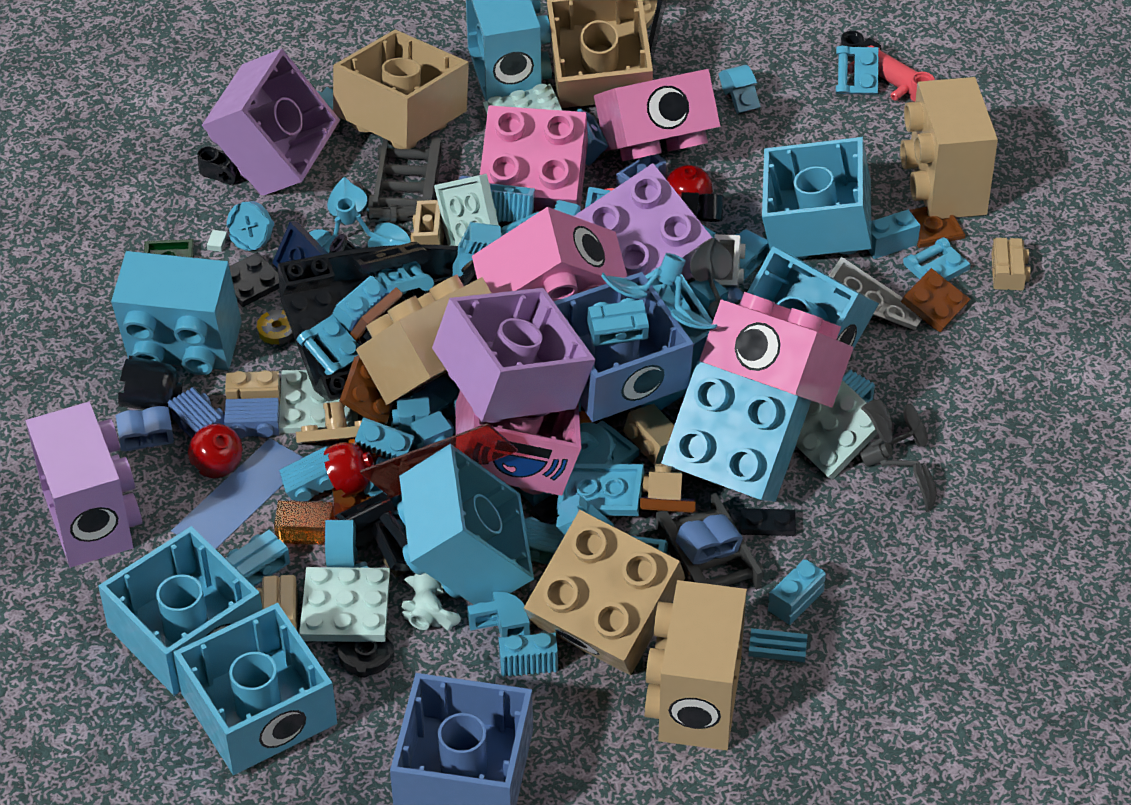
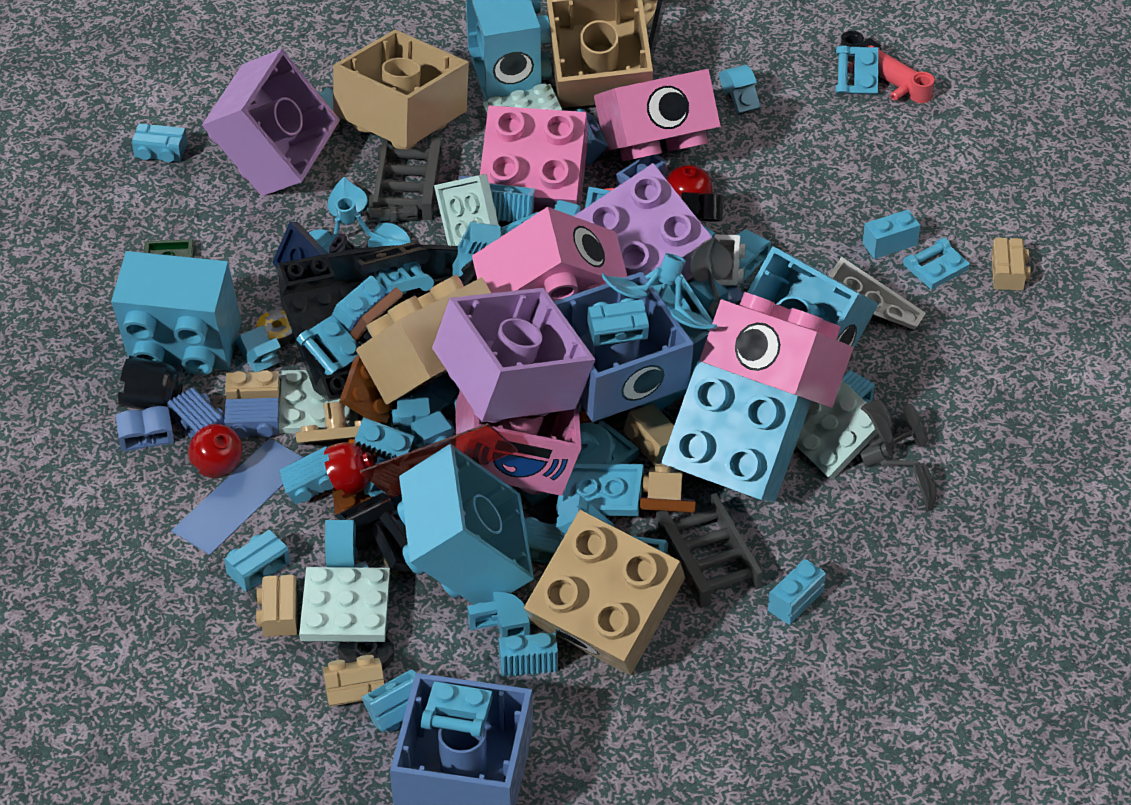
(84, 482): lavender brick -> none
(159, 142): none -> medium azure brick
(174, 600): medium azure brick -> none
(216, 165): black piece -> none
(217, 240): light aqua piece -> none
(249, 225): medium azure tile -> none
(253, 279): black plate -> none
(255, 688): medium azure brick -> none
(258, 349): none -> medium azure brick
(302, 521): clear orange brick -> none
(352, 680): none -> tan brick
(389, 702): none -> medium azure brick
(426, 607): light aqua animal -> none
(428, 224): tan brick -> none
(457, 702): none -> medium azure plate
(696, 664): tan brick -> none
(708, 539): medium blue brick -> none
(768, 522): black plate -> none
(777, 641): medium azure tile -> none
(817, 198): medium azure brick -> none
(934, 228): dark orange tile -> none
(935, 300): dark orange plate -> none
(949, 148): tan brick -> none

